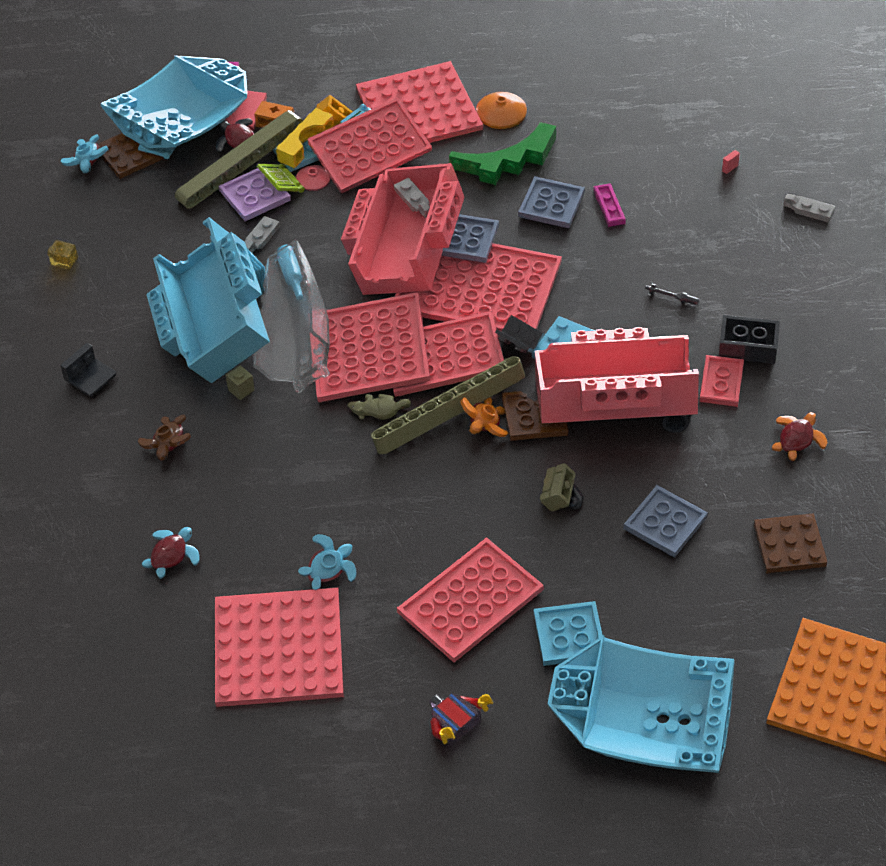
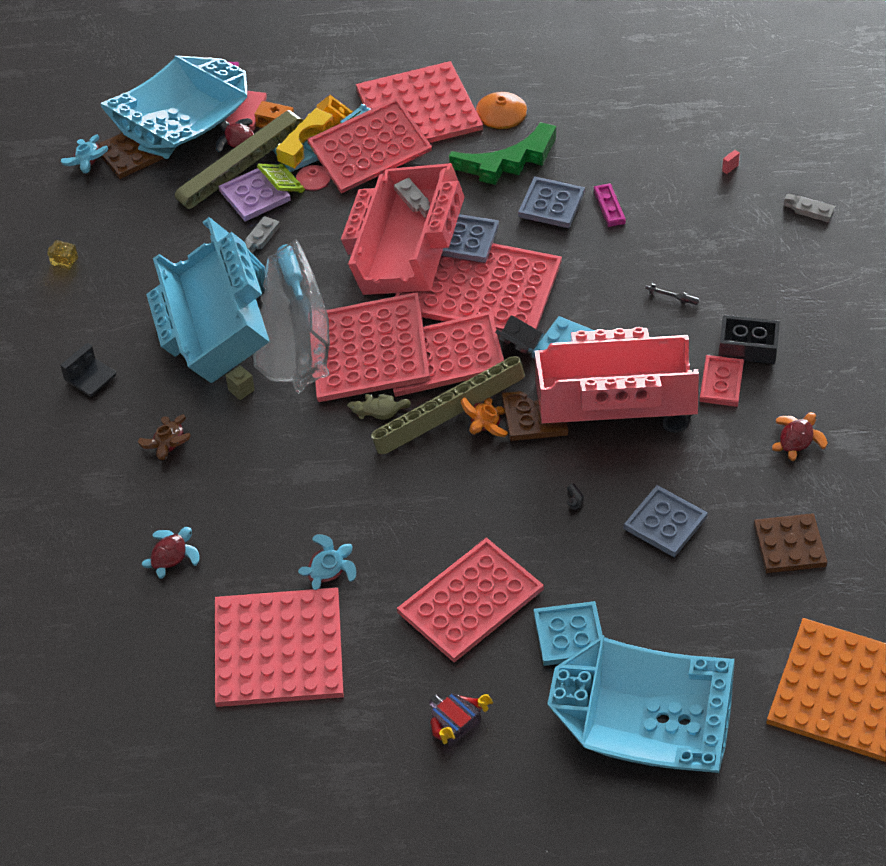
(557, 487): olive brick -> none

